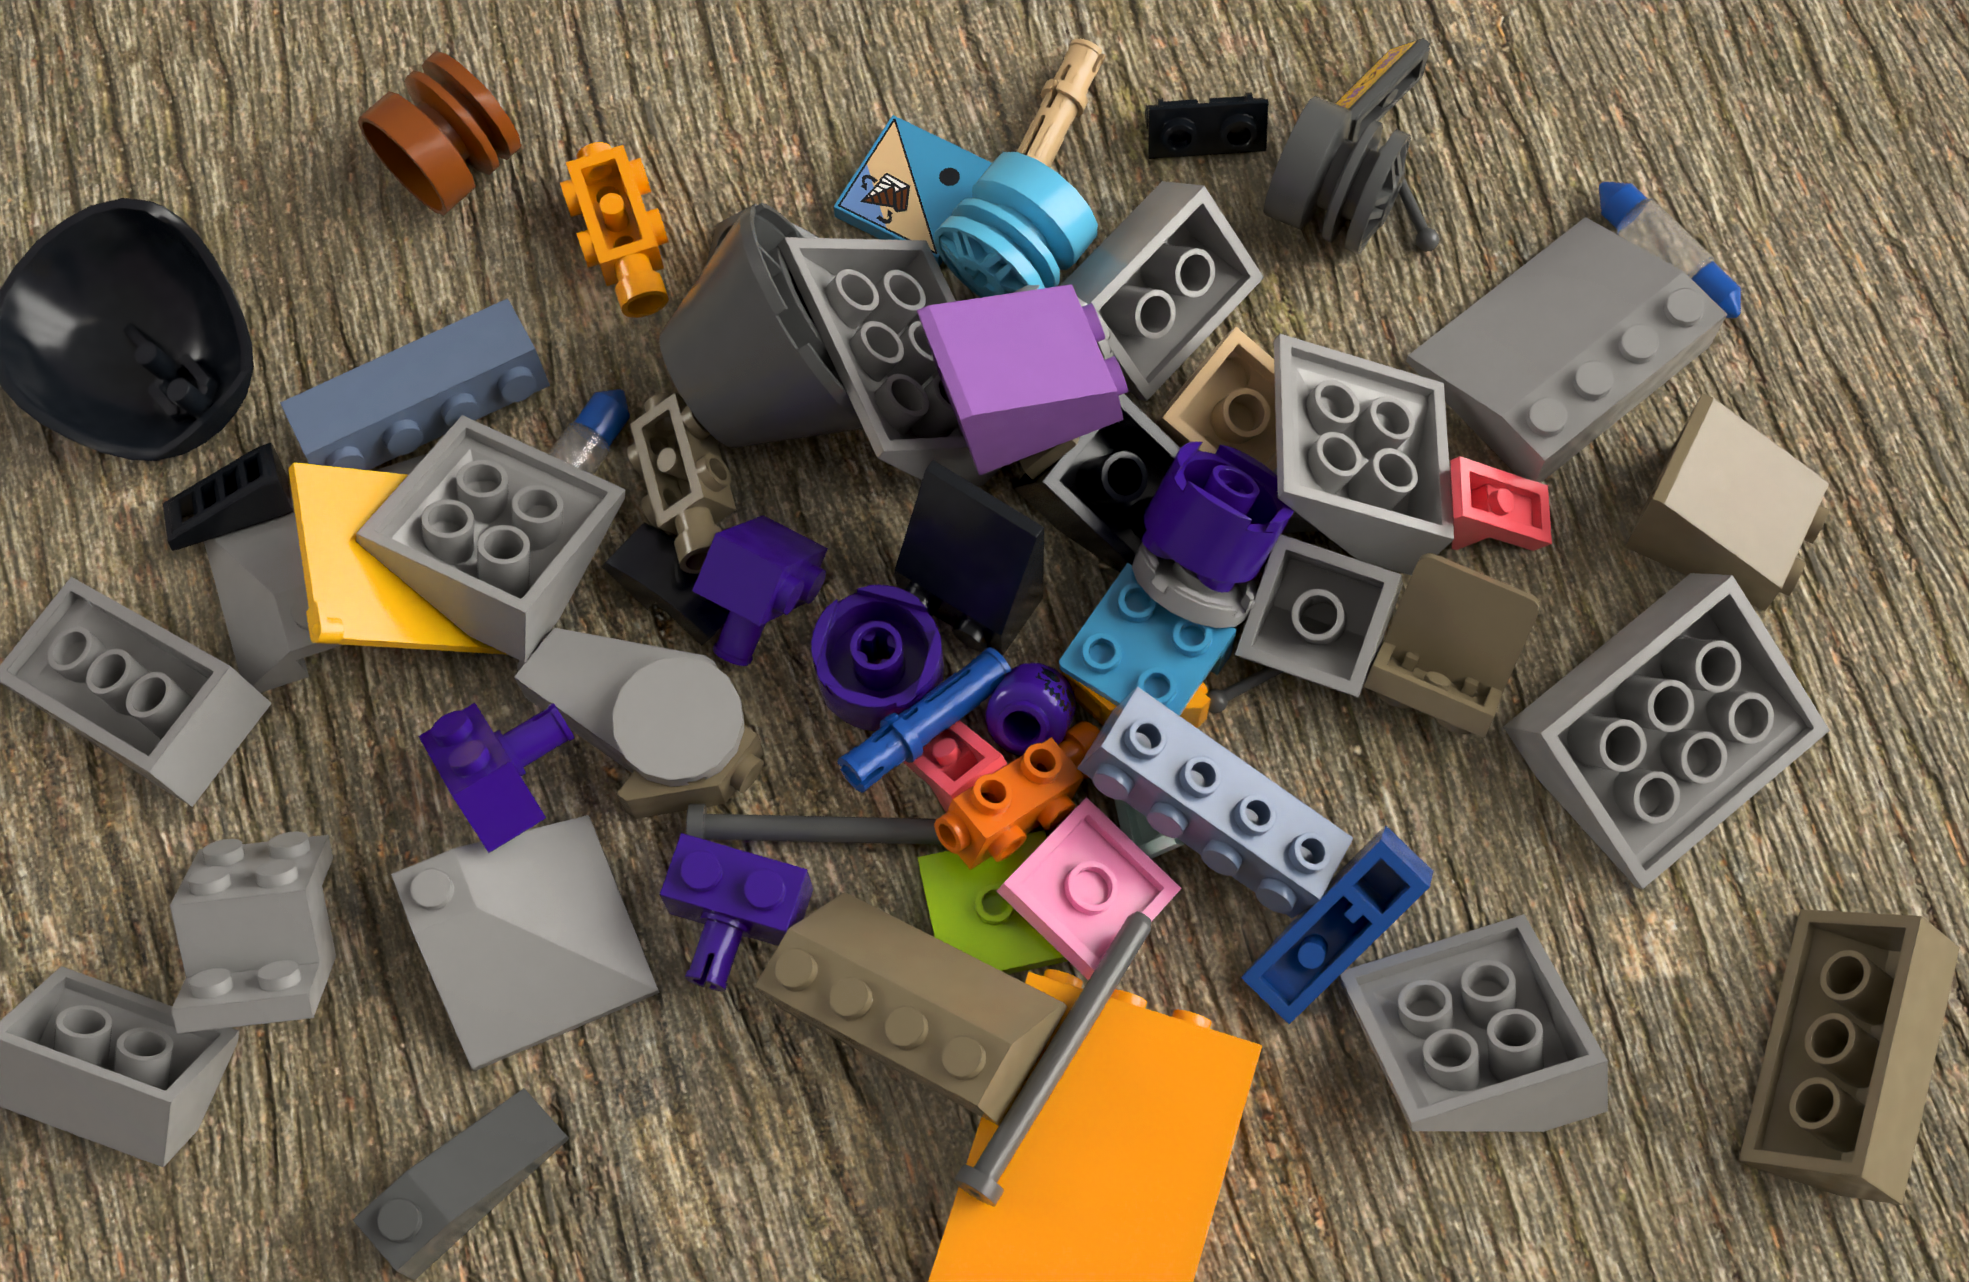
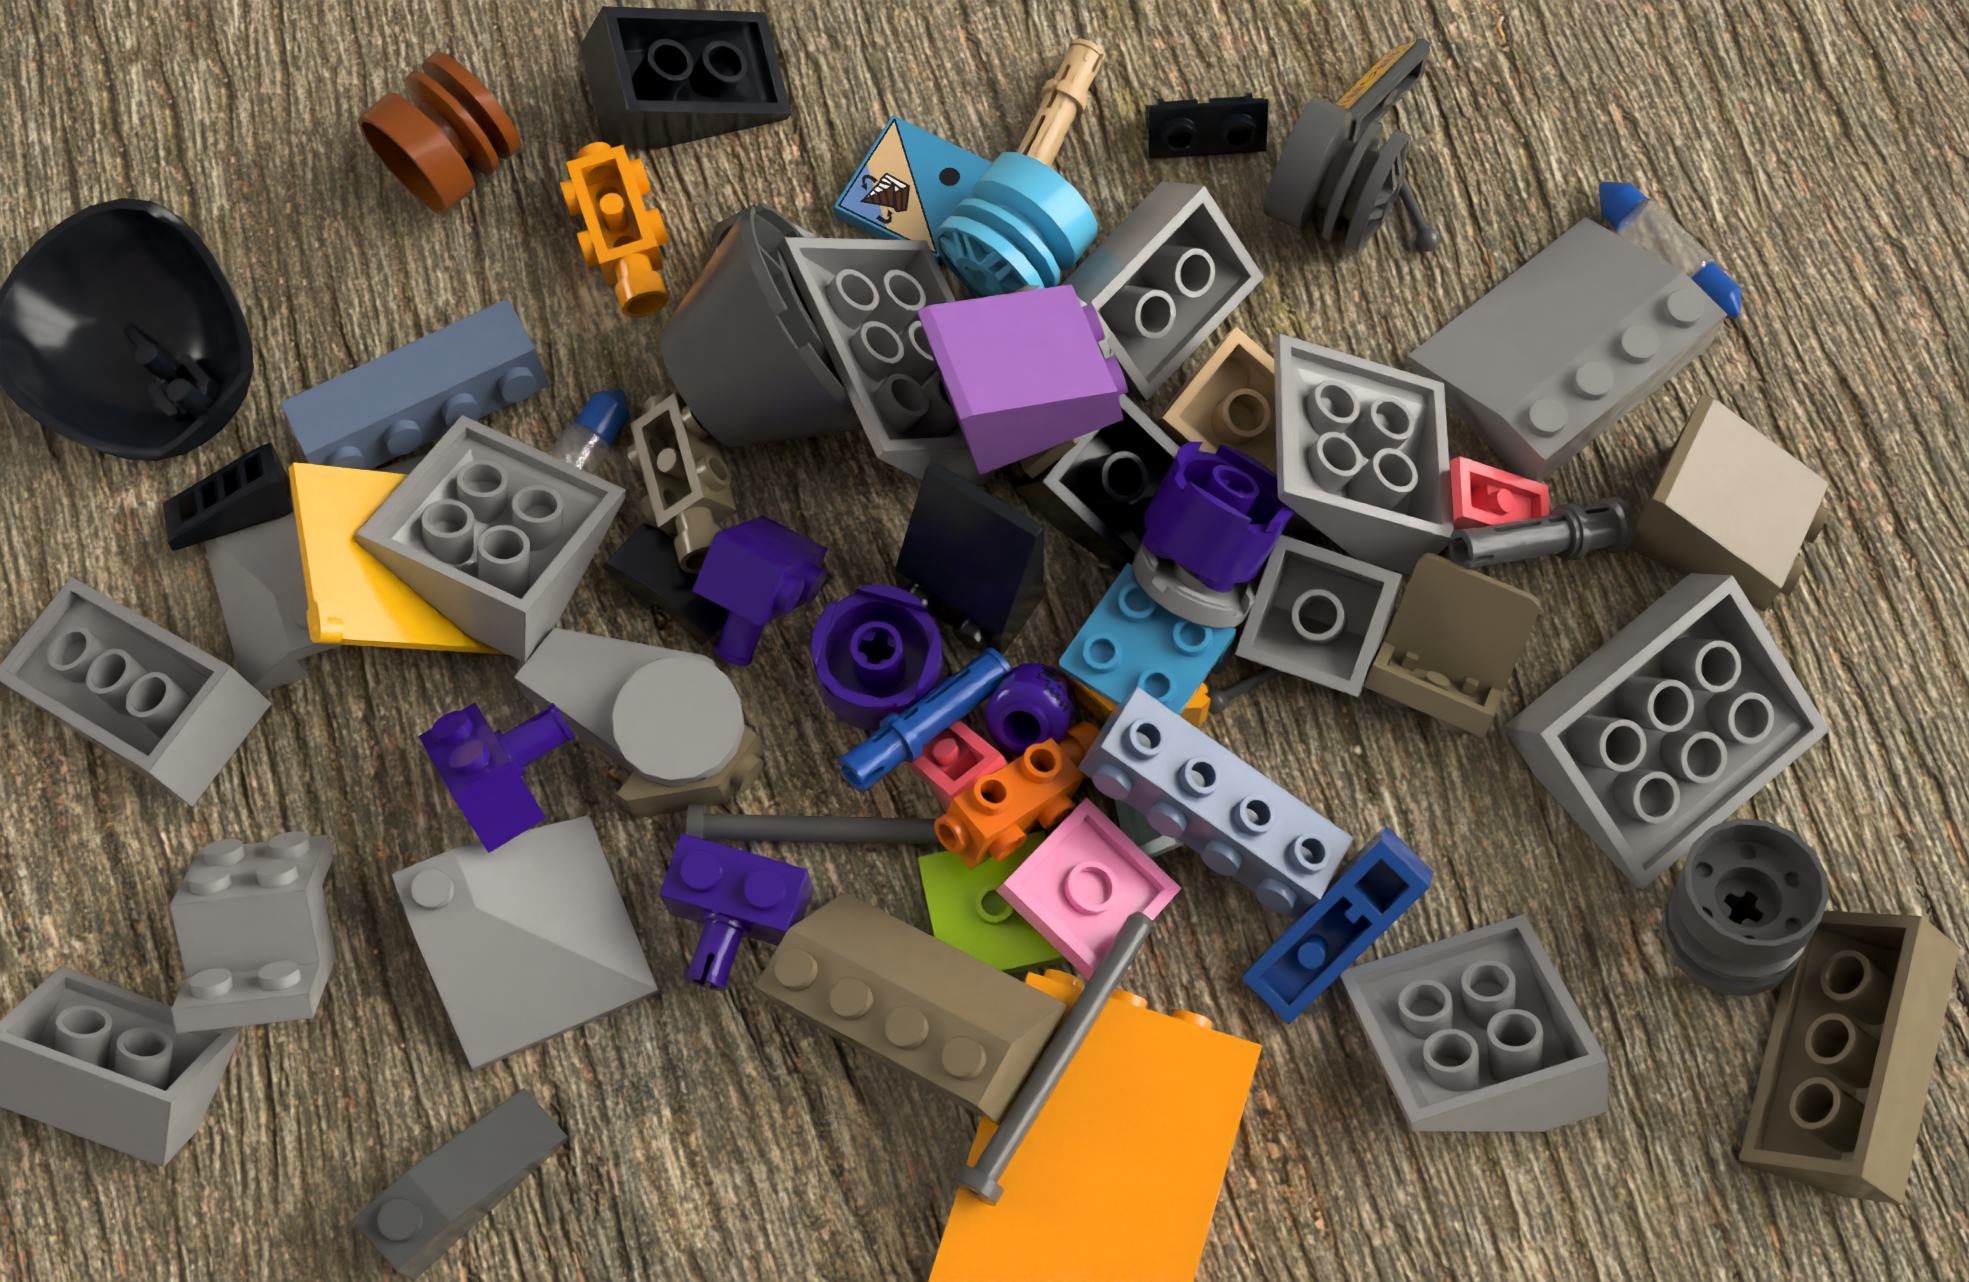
(681, 74): none -> black slope
(1564, 533): none -> dark grey pin
(1752, 877): none -> dark grey wheel

